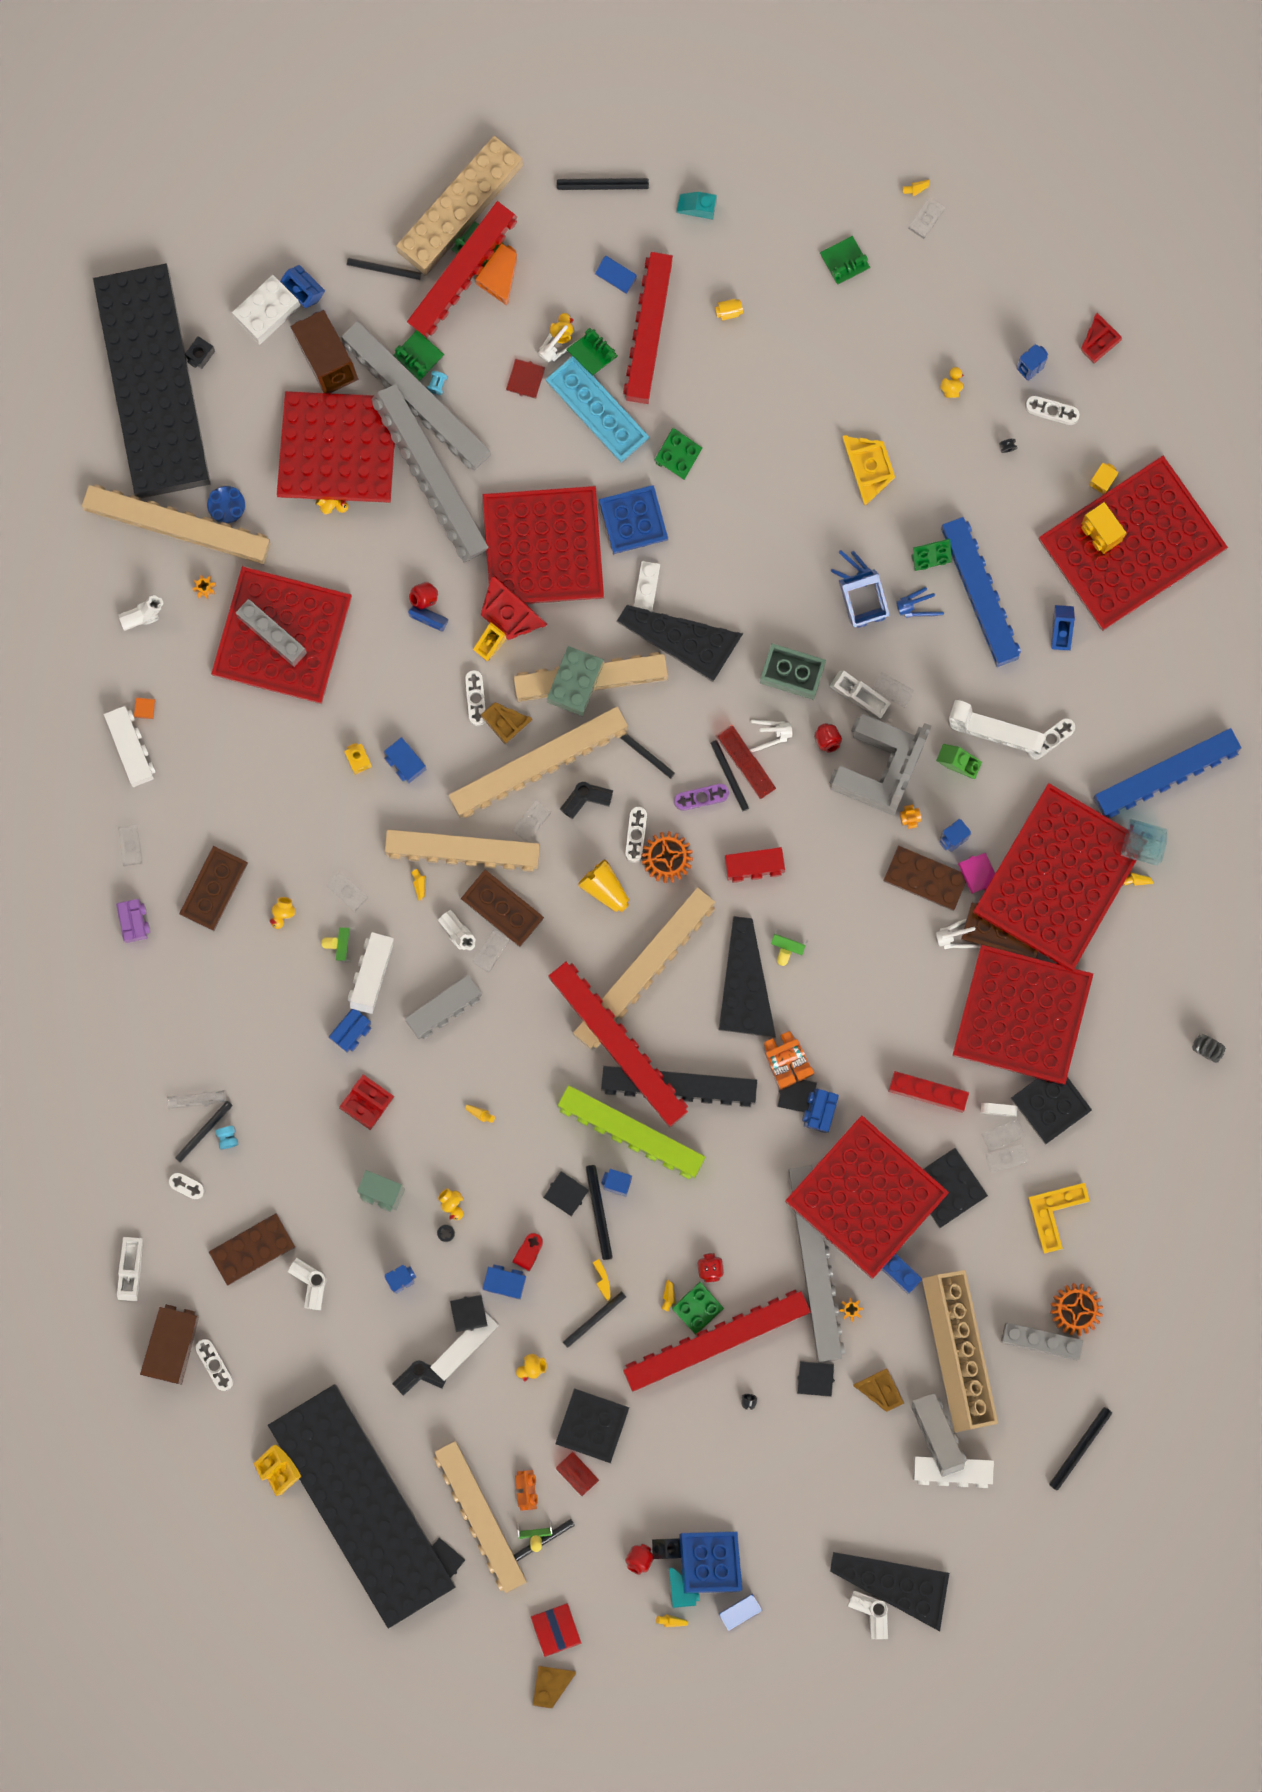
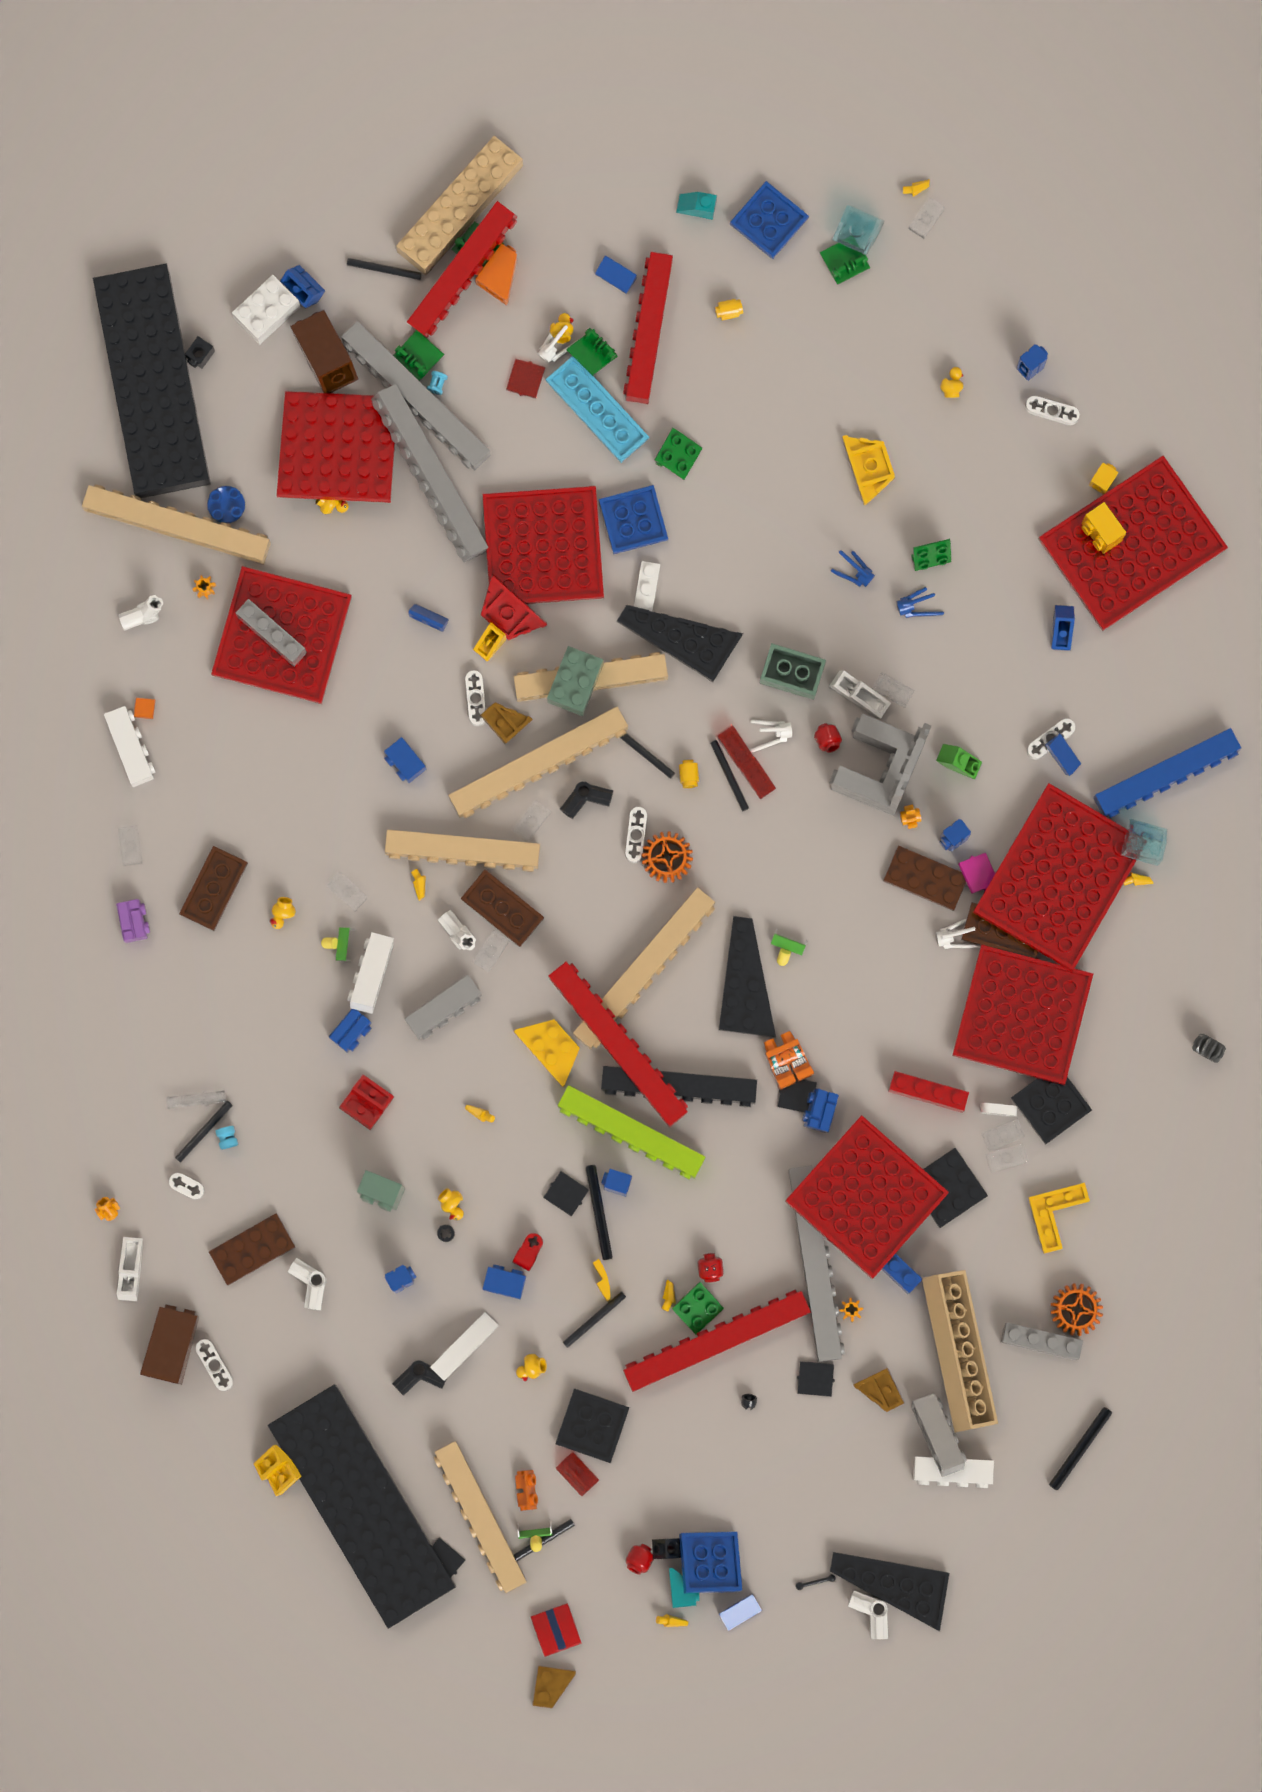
(107, 1208): none -> light orange gear
(357, 758): yellow brick -> none
(423, 595): red head -> none
(468, 1313): black piece -> none
(551, 1047): none -> yellow wing
(603, 184): black axle -> none
(605, 887): yellow cone -> none
(686, 795): medium lavender beam -> none
(689, 774): none -> yellow brick
(755, 864): red brick -> none
(769, 220): none -> blue plate
(799, 1586): none -> black hinge
(858, 229): none -> clear light blue slope
(858, 581): window -> none
(967, 722): white beam -> none
(980, 592): blue brick -> none
(1008, 445): black bush -> none
(1063, 754): none -> blue slope
(1099, 339): red wing -> none

